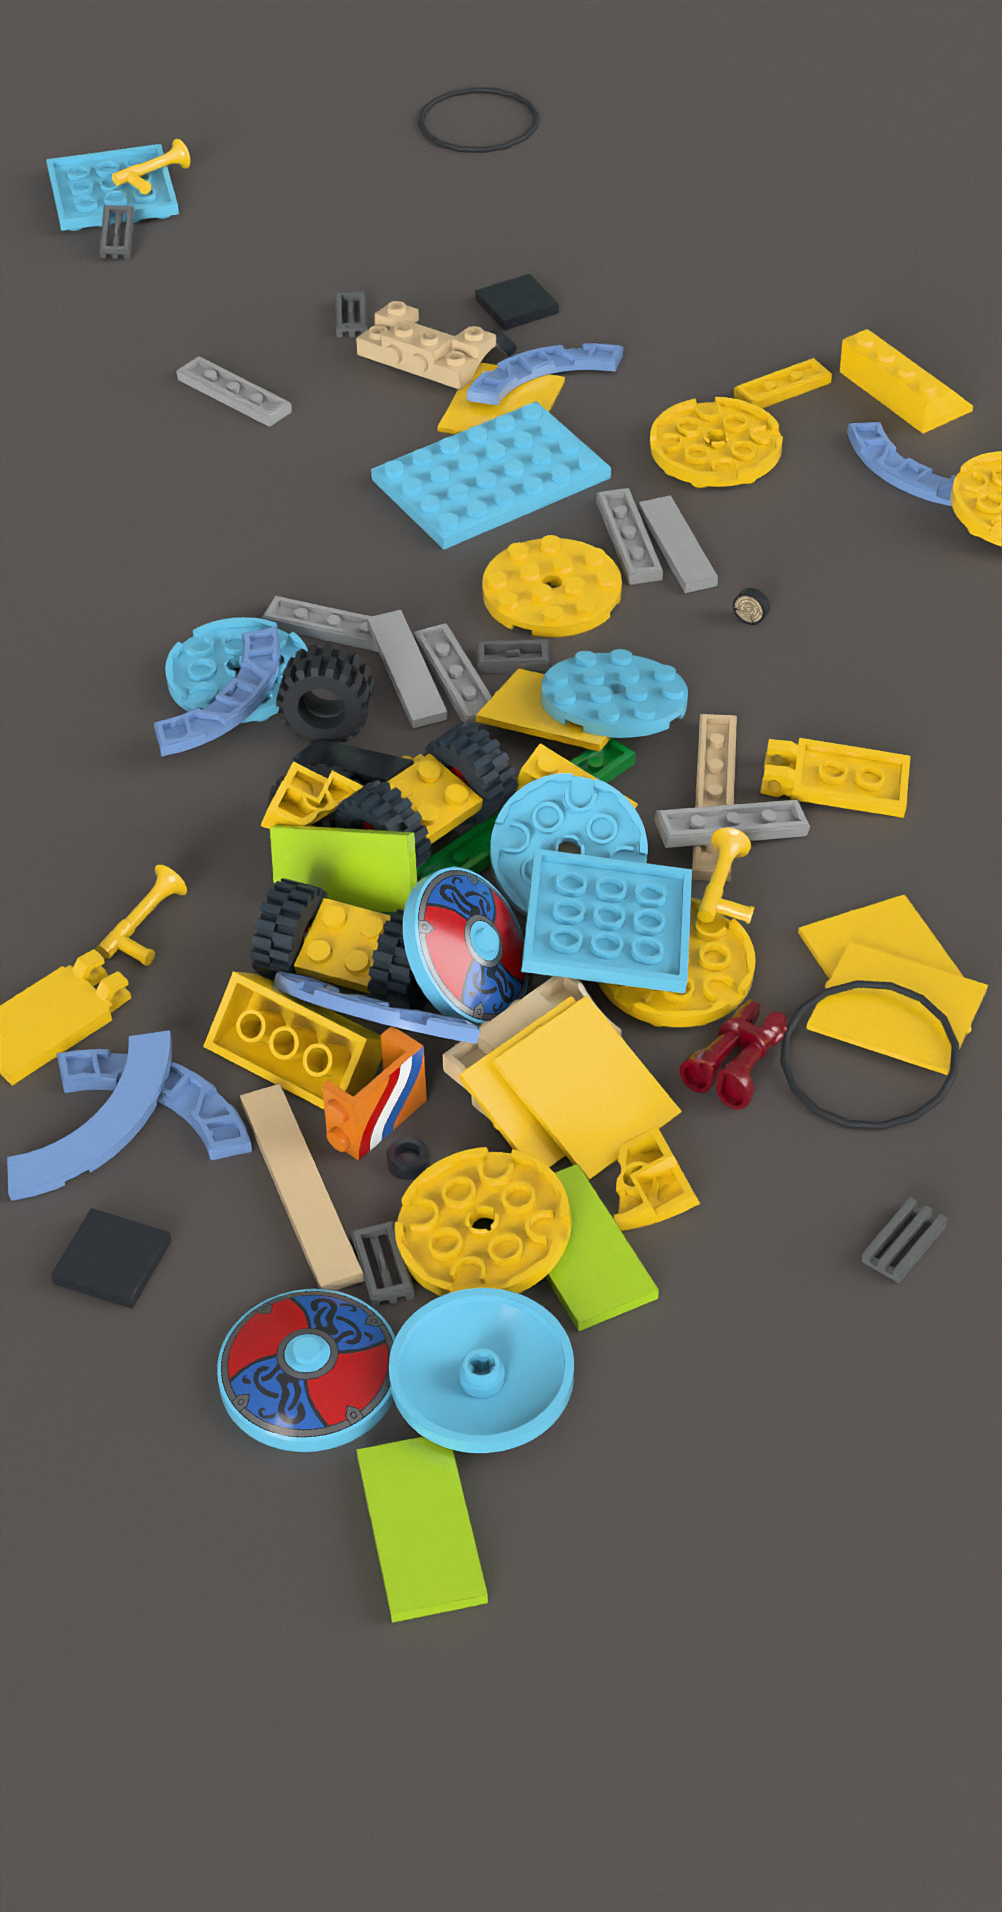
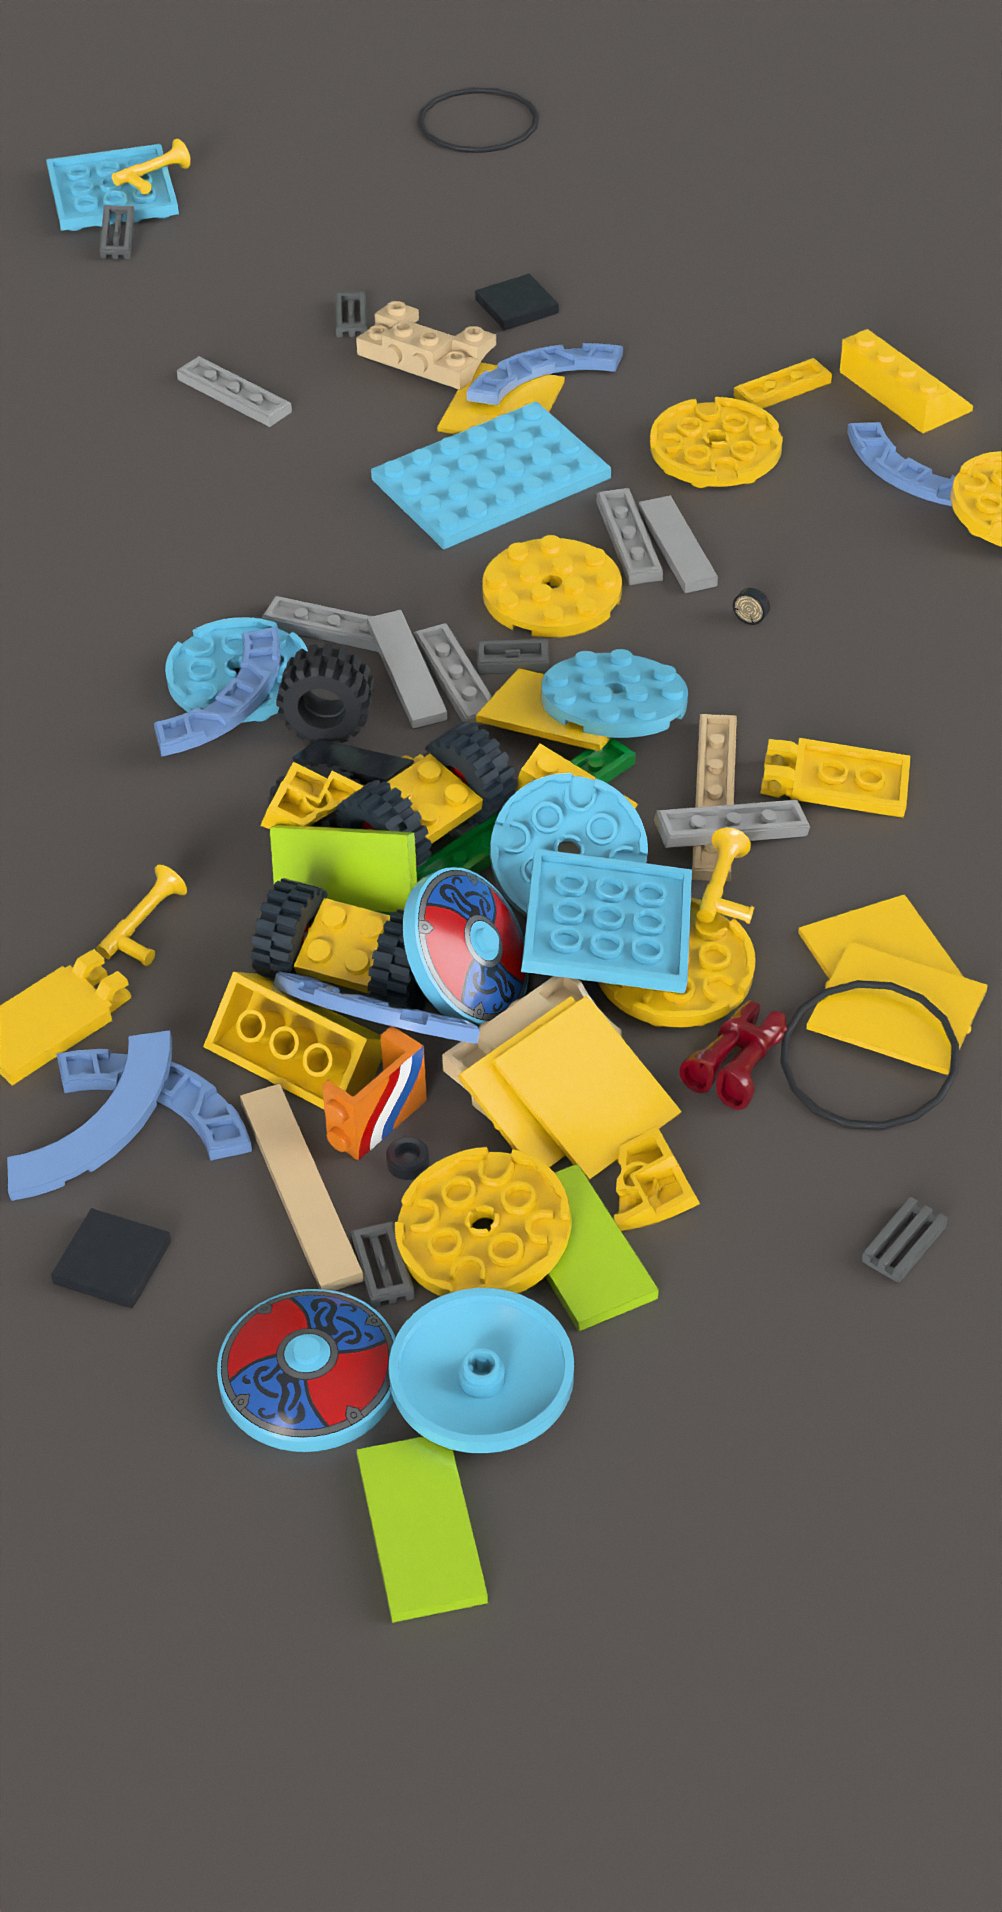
(503, 343): black tile -> none

